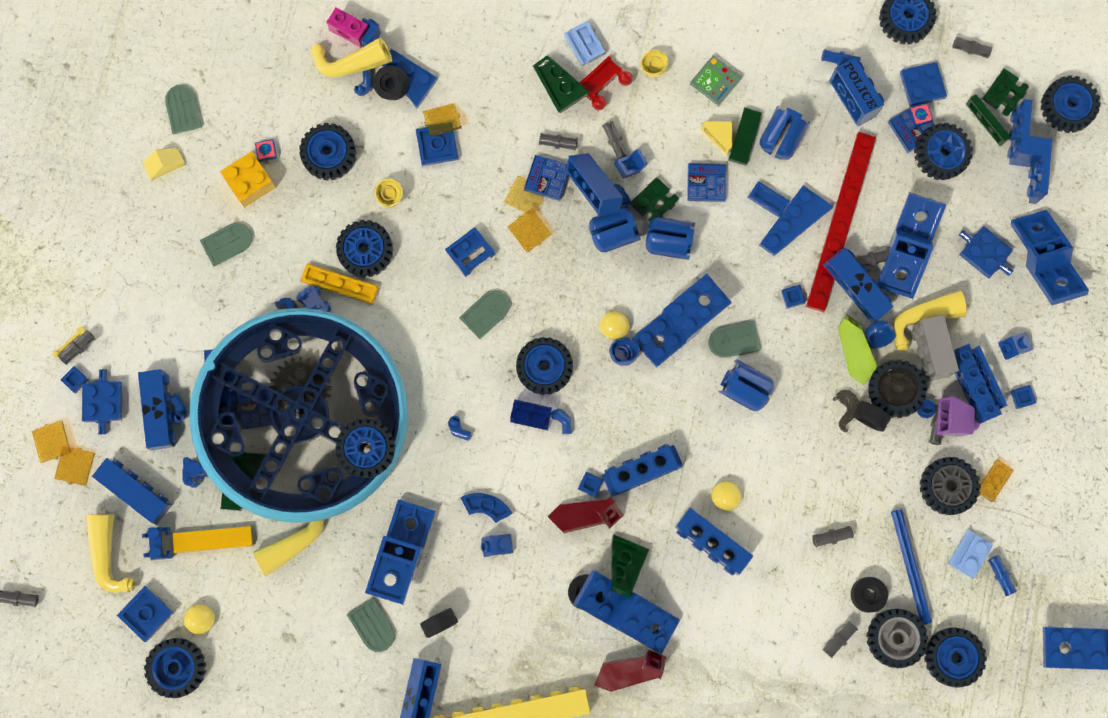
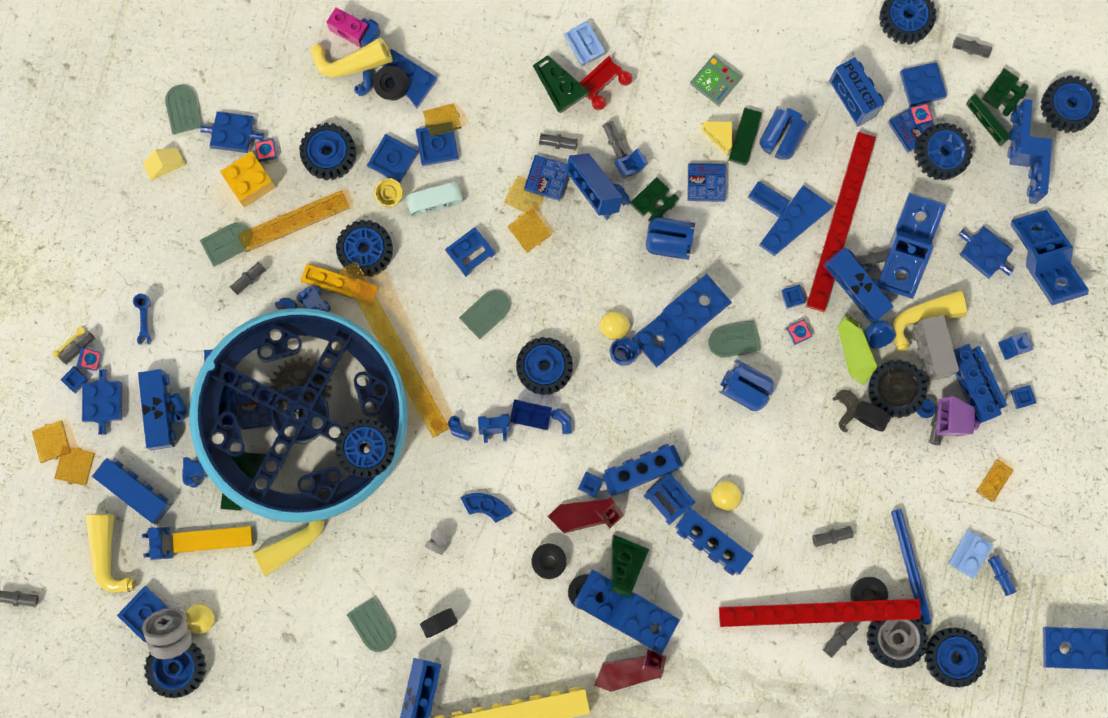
(88, 359): none -> tile
(137, 301): none -> blue brick
(167, 633): none -> light grey wheel
(232, 132): none -> blue plate
(247, 278): none -> dark grey pin
(293, 221): none -> clear yellow plate
(392, 158): none -> blue tile
(392, 344): none -> clear yellow plate
(400, 552): blue bracket -> none
(434, 199): none -> light aqua beam
(437, 542): none -> light grey wheel
(494, 425): none -> blue piece
(496, 545): blue bracket -> none
(549, 550): none -> black tyre
(614, 230): blue cylinder -> none
(654, 63): light yellow hair -> none
(675, 495): none -> blue plate
(799, 332): none -> tile
(819, 613): none -> red plate
(835, 57): blue pin -> none
(963, 479): wheel -> none

